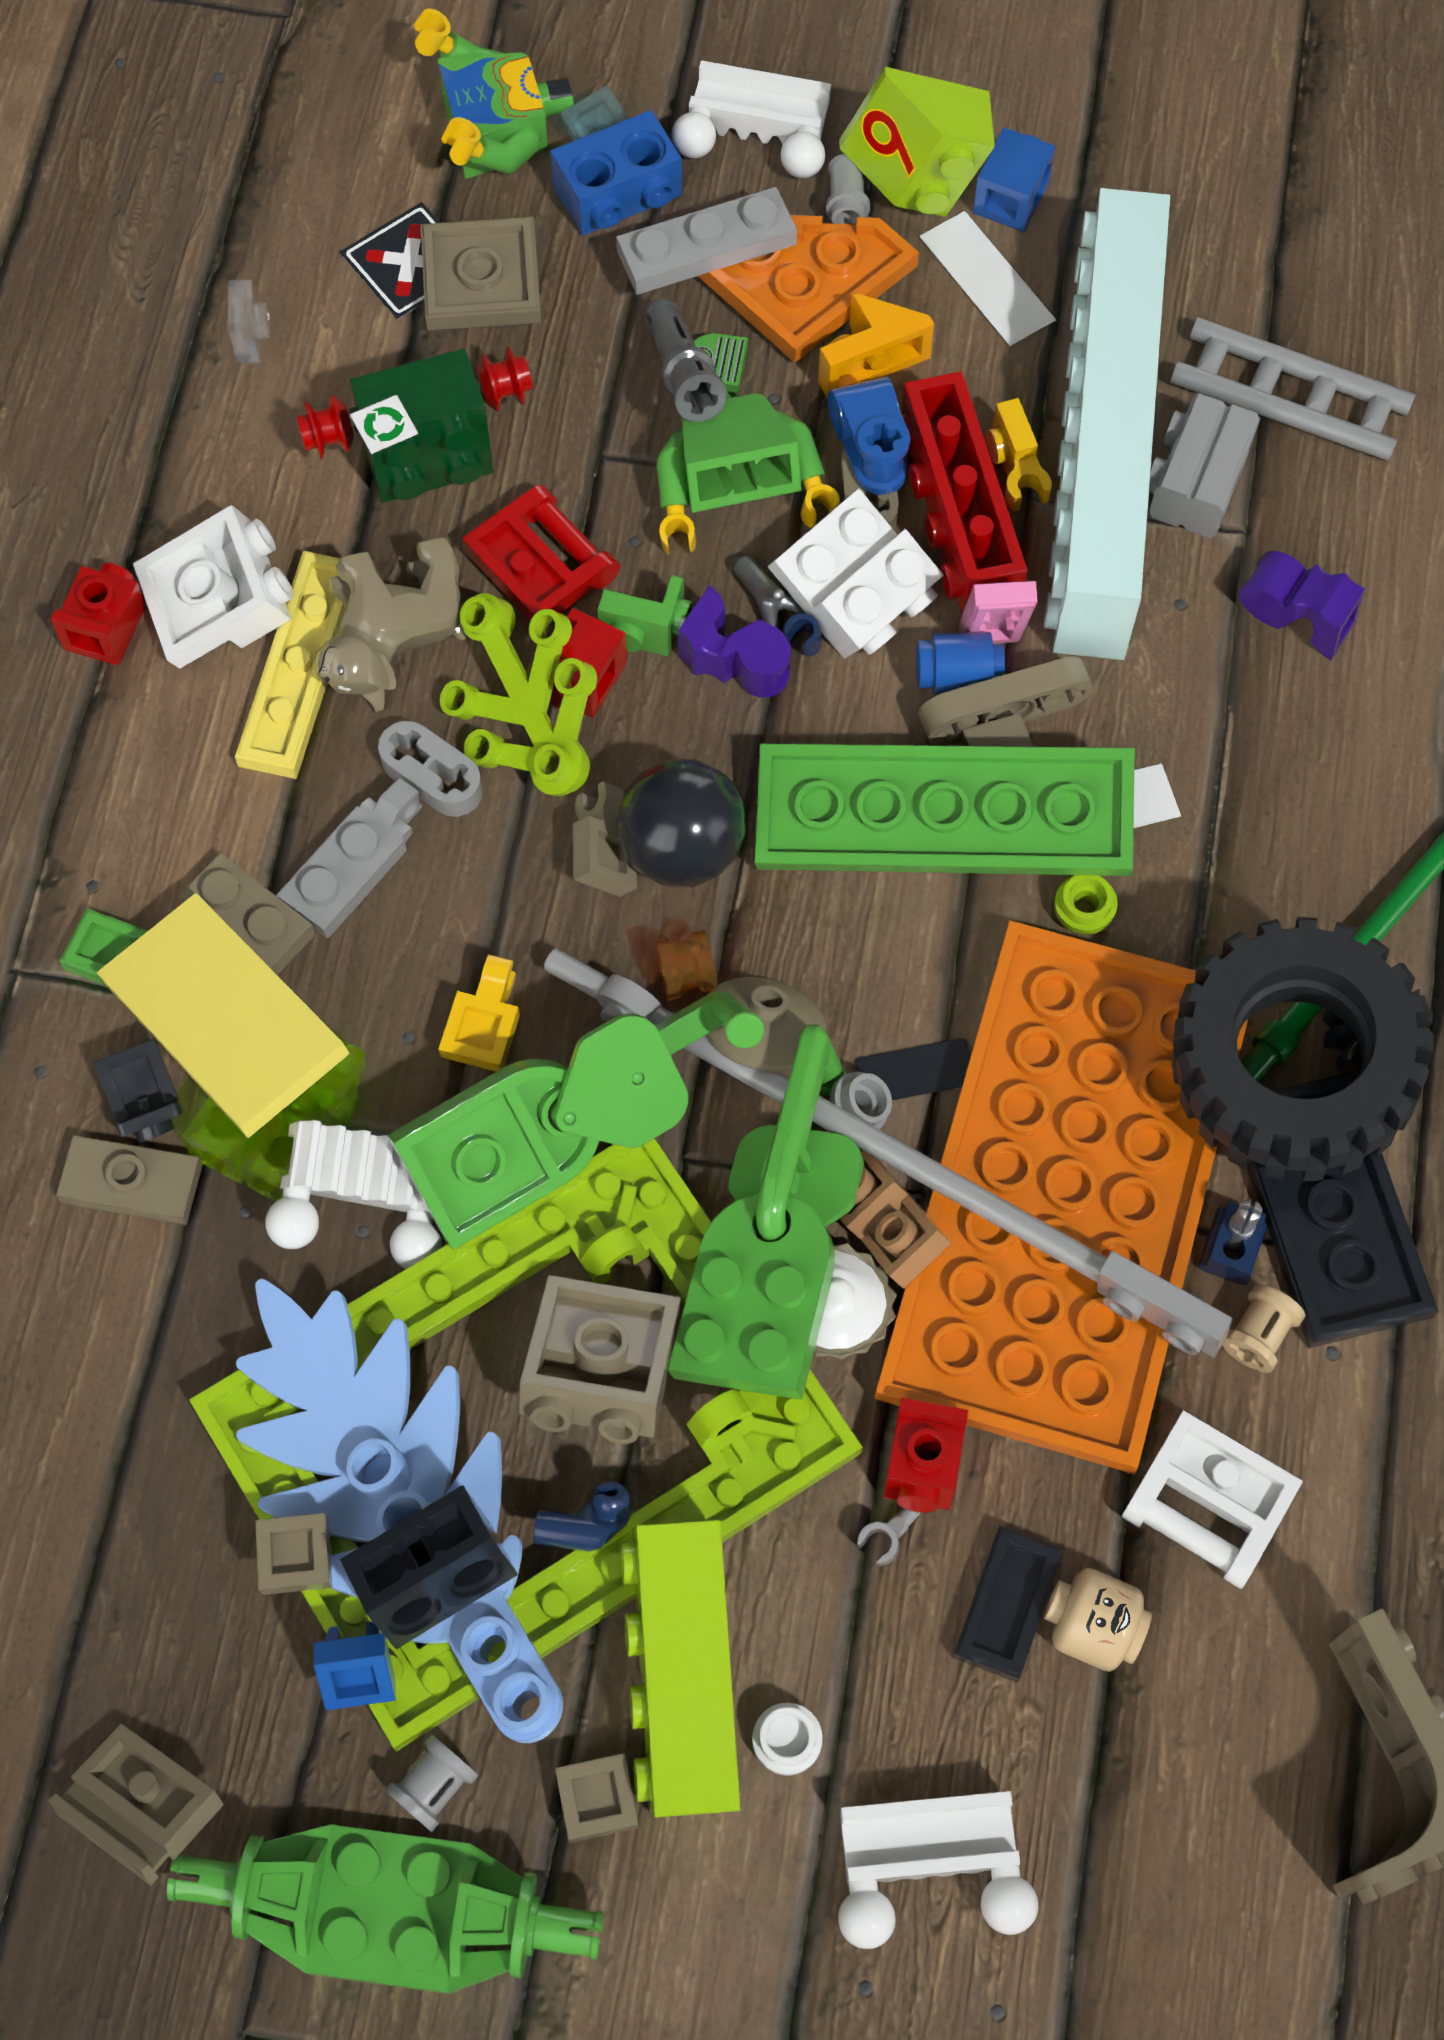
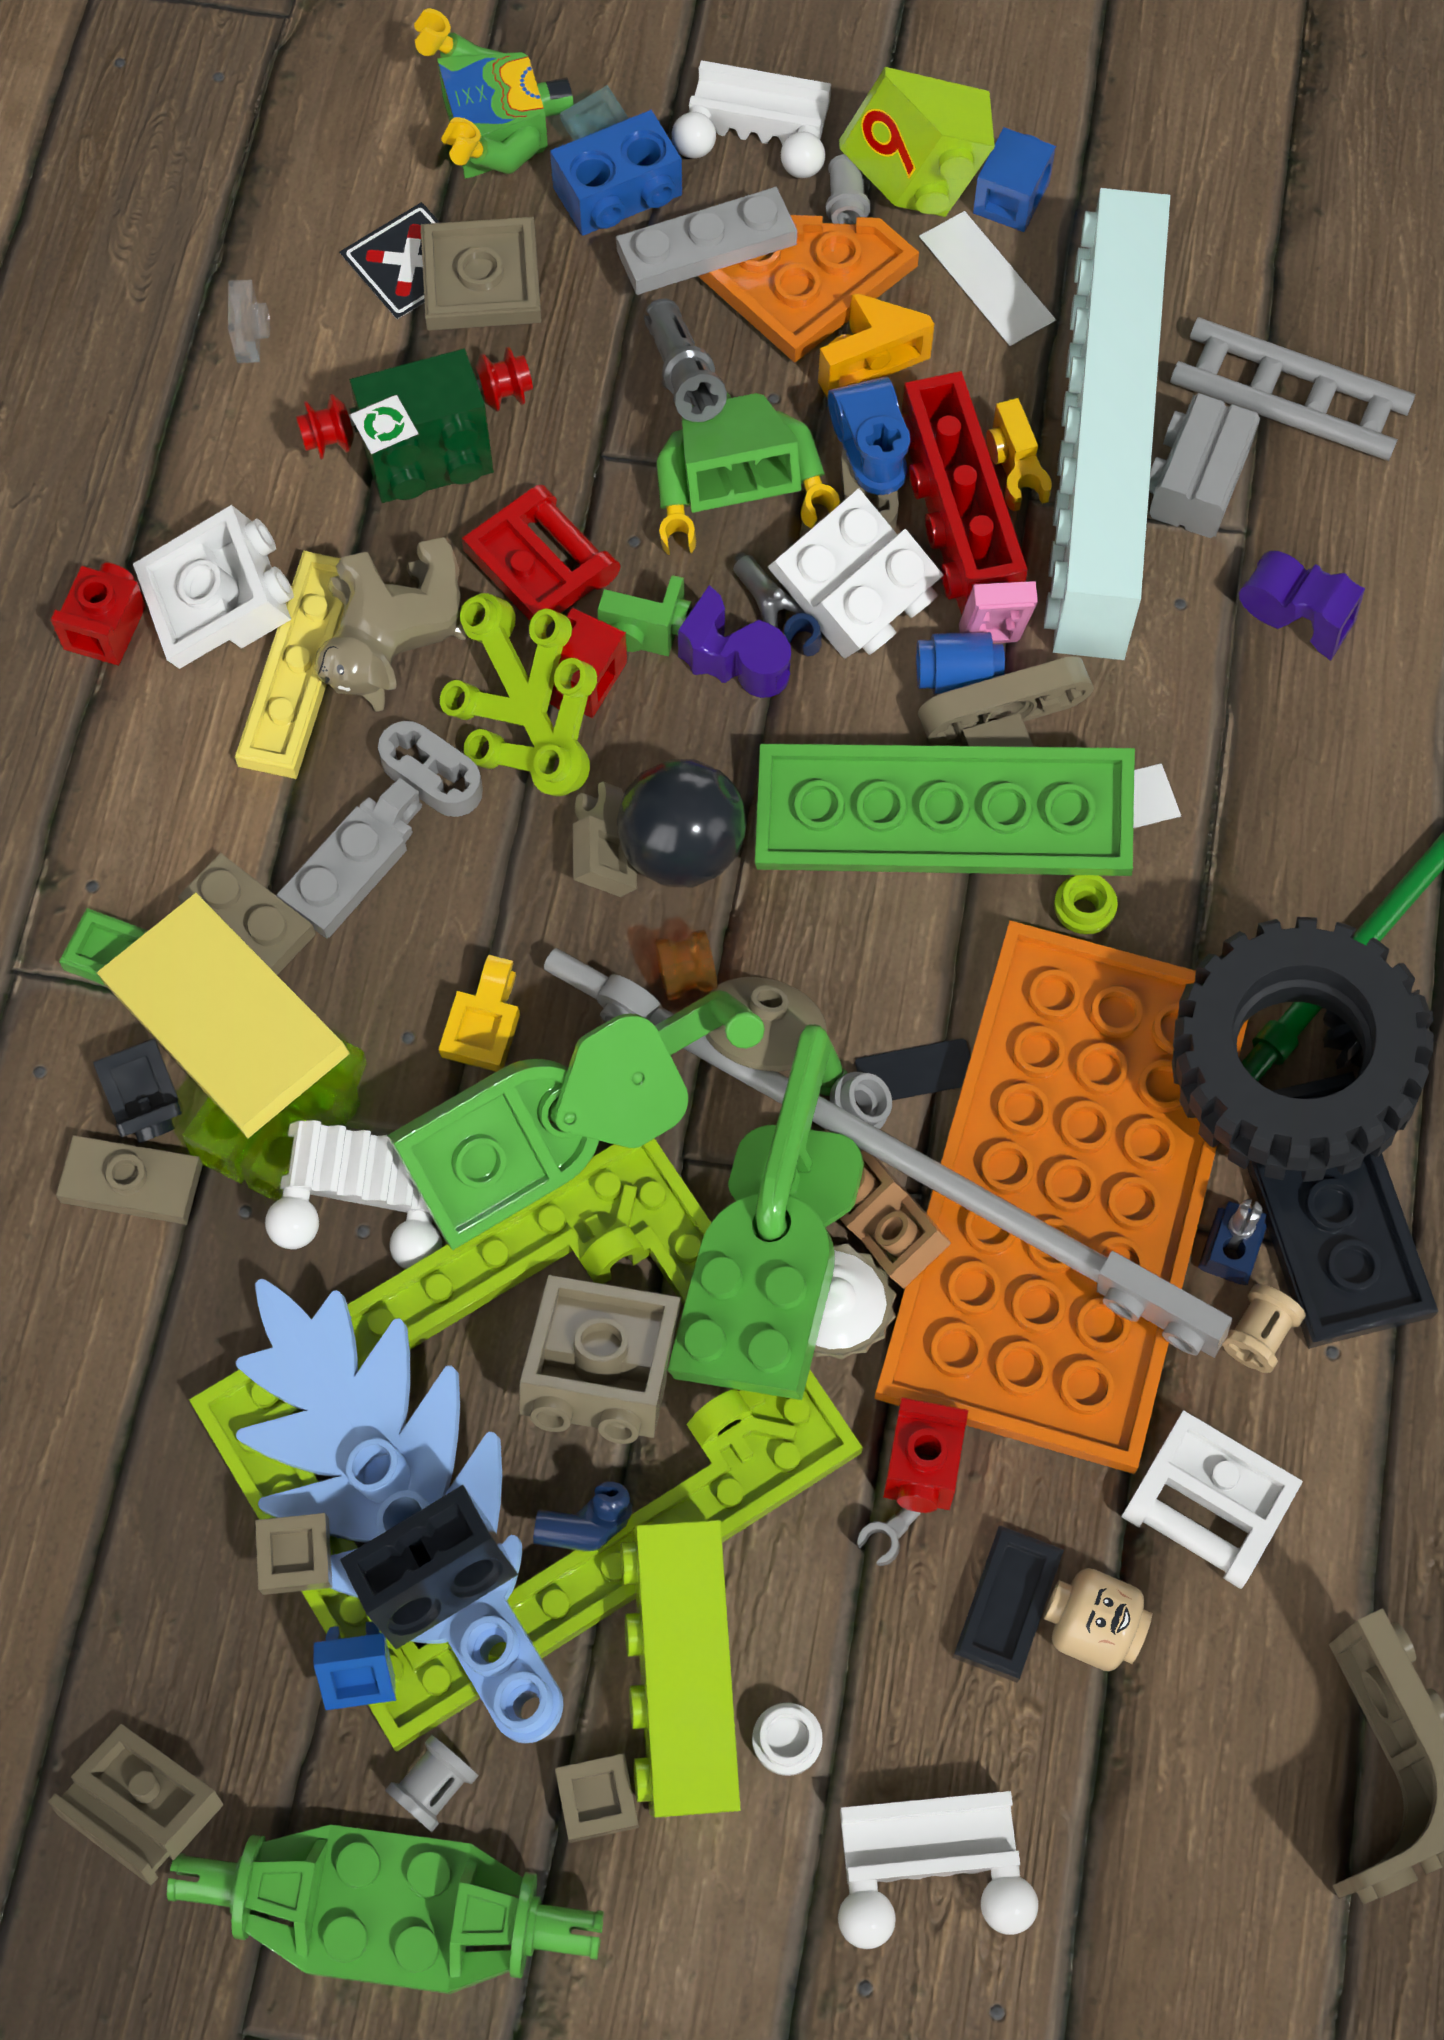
(728, 357): bright green tile -> none

